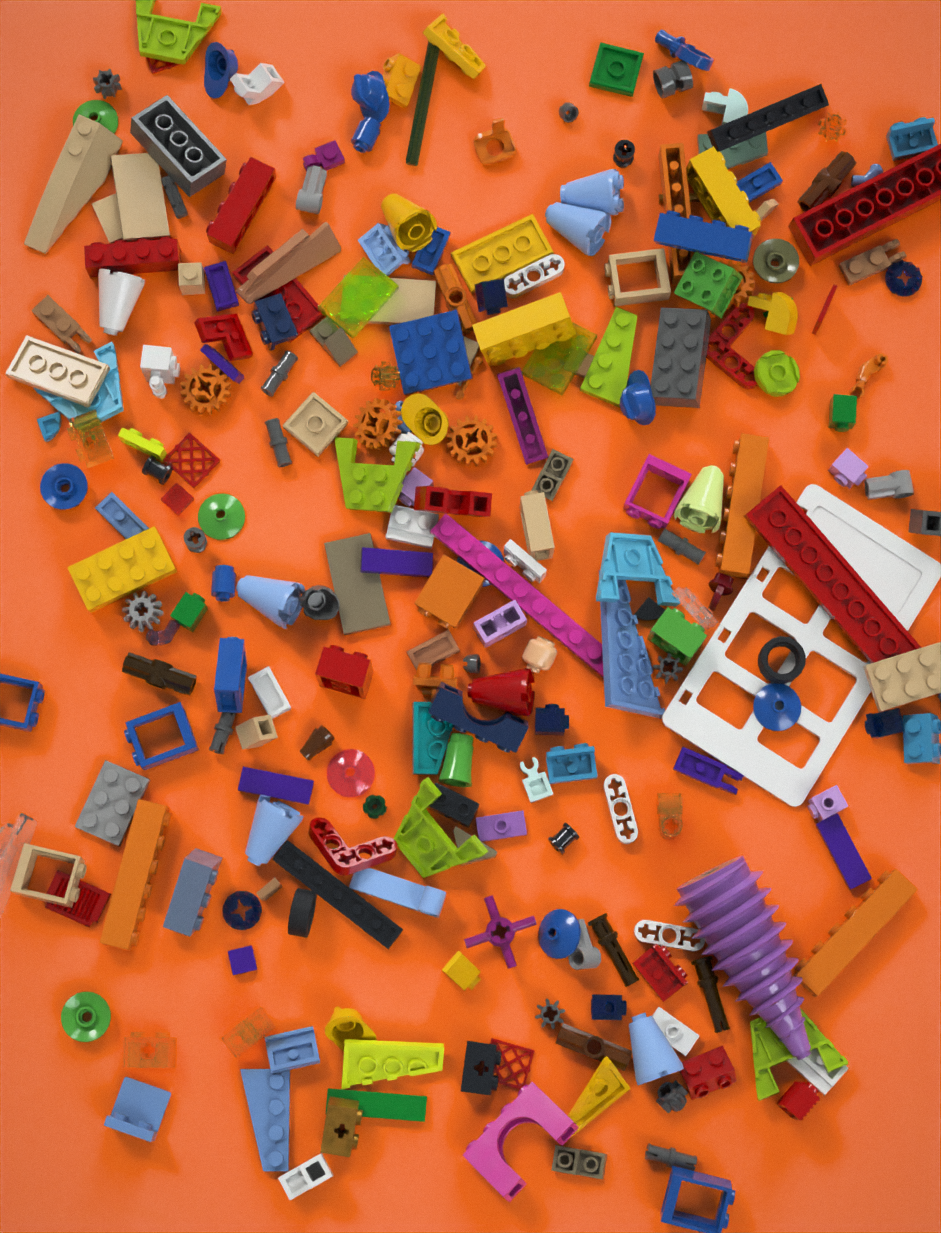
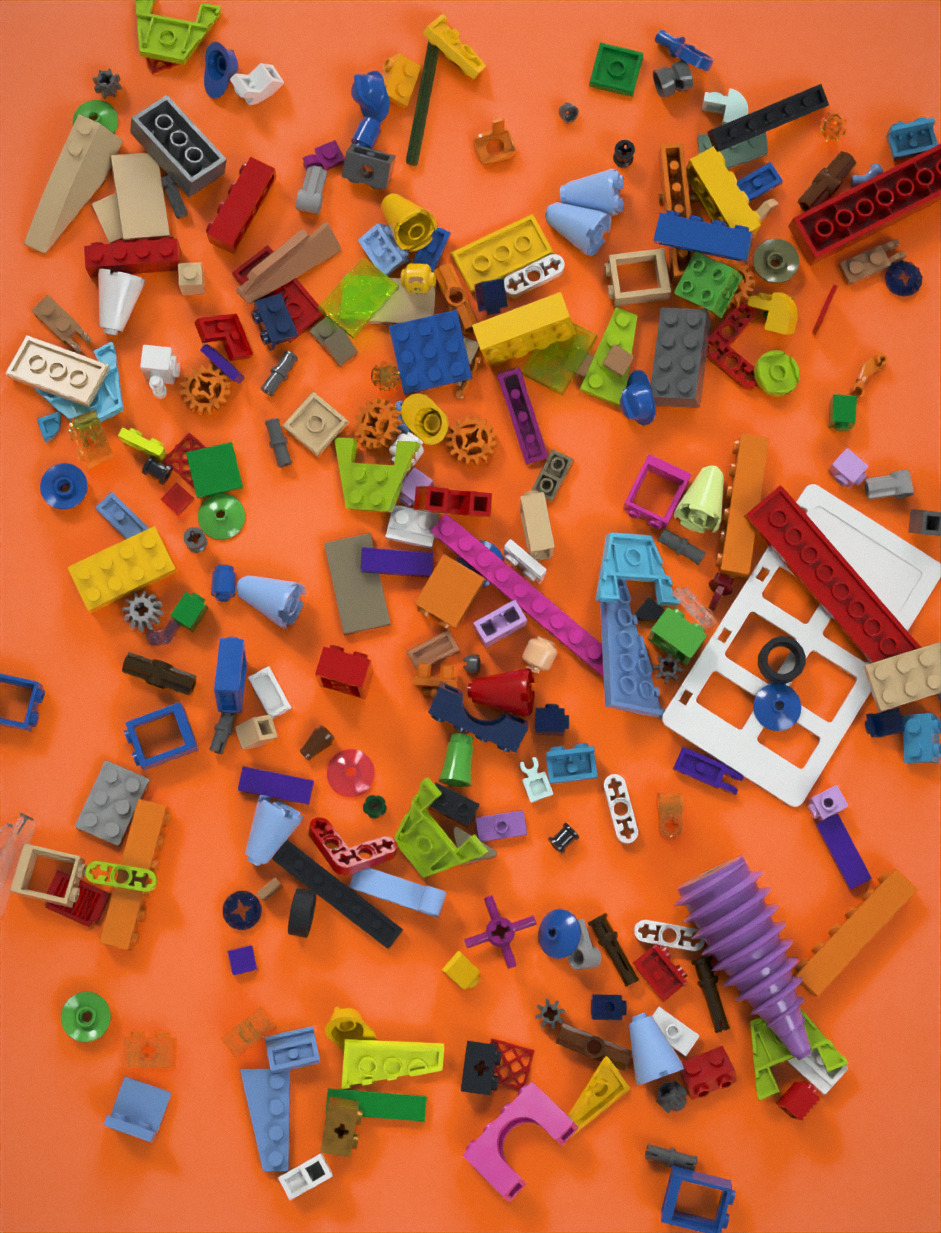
(104, 866): none -> lime beam
(192, 892): sand blue wedge -> none
(214, 470): none -> green tile
(221, 286): dark purple tile -> none
(319, 603): dark grey hair -> none
(380, 162): none -> dark grey brick
(418, 278): none -> yellow head
(428, 740): teal wing -> none
(579, 1162): dark tan slope -> none
(617, 360): none -> medium nougat tile

